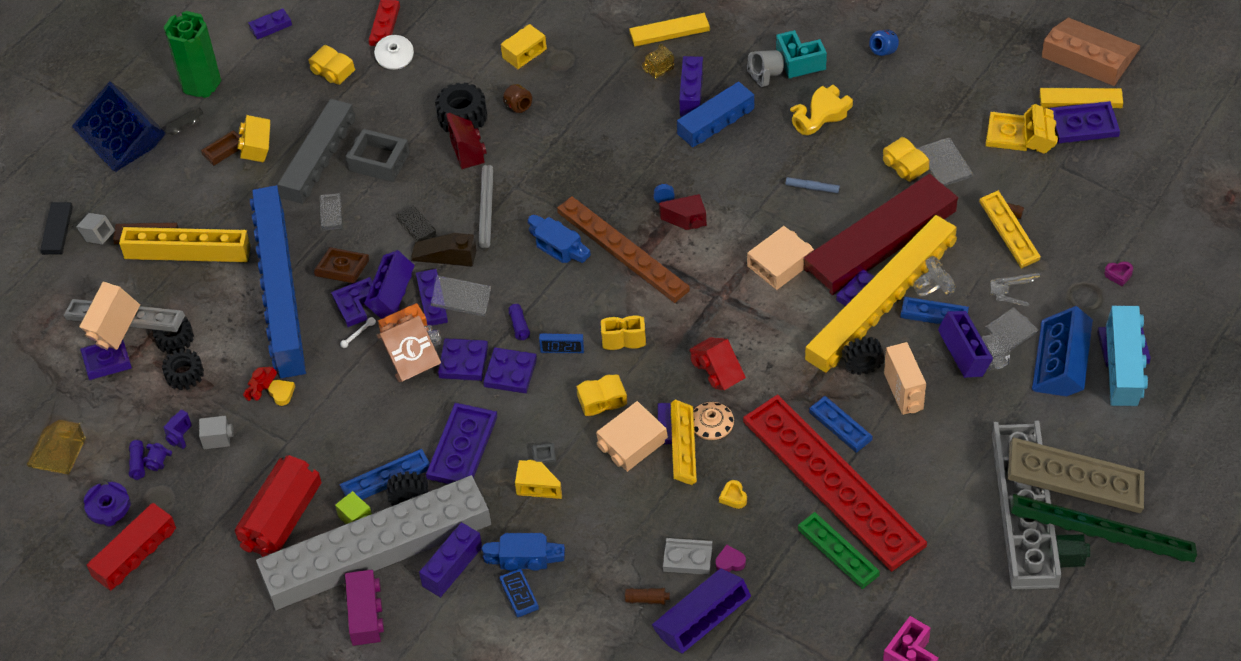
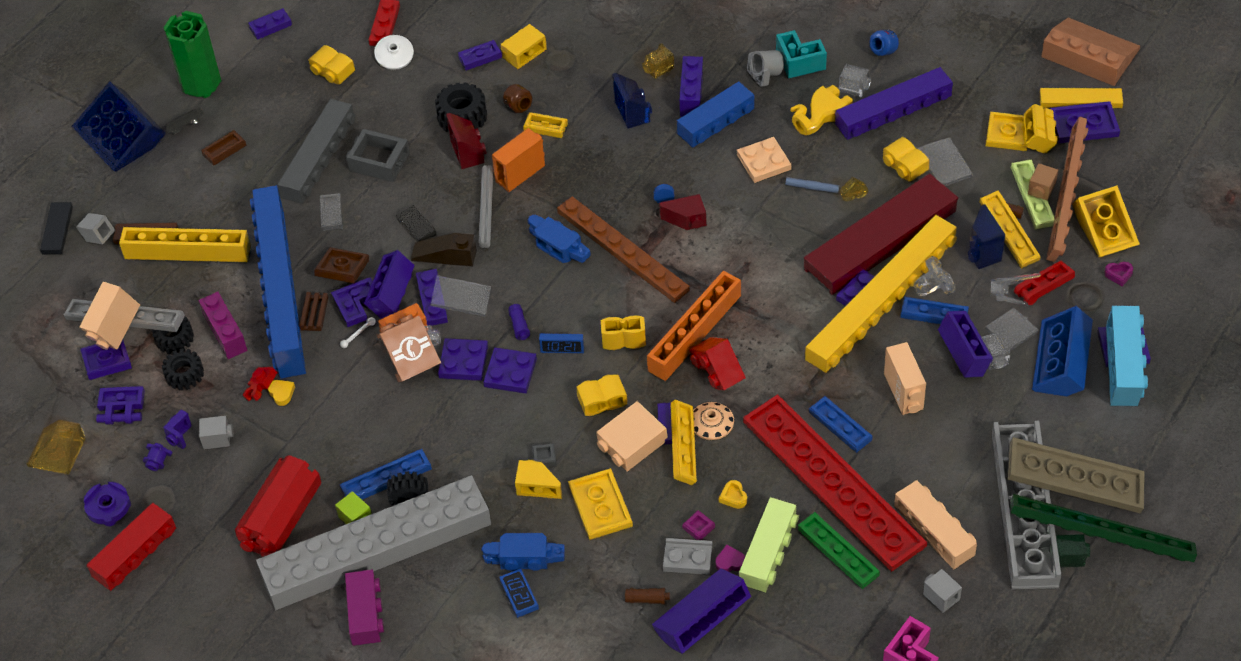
(120, 399): none -> dark purple plate
(136, 463): dark purple piece -> none
(223, 325): none -> magenta brick
(255, 138): yellow brick -> none
(315, 298): none -> reddish brown tile
(450, 559): dark purple brick -> none
(461, 443): dark purple plate -> none
(479, 55): none -> dark purple plate
(518, 159): none -> orange brick
(544, 124): none -> yellow tile
(600, 504): none -> yellow tile
(630, 101): none -> clear blue slope
(669, 29): yellow tile -> none
(694, 325): none -> orange brick
(698, 525): none -> magenta tile
(764, 159): none -> light nougat plate
(768, 544): none -> yellowish green brick
(779, 257): light nougat brick -> none
(853, 189): none -> clear yellow tile
(854, 80): none -> clear brick
(863, 355): black tyre -> none
(893, 103): none -> dark purple brick
(935, 524): none -> light nougat brick
(942, 590): none -> light grey brick
(986, 240): none -> clear blue slope
(1038, 208): none -> yellowish green tile
(1043, 181): none -> medium nougat brick
(1049, 280): none -> red plate
(1068, 184): none -> nougat plate
(1105, 221): none -> yellow slope

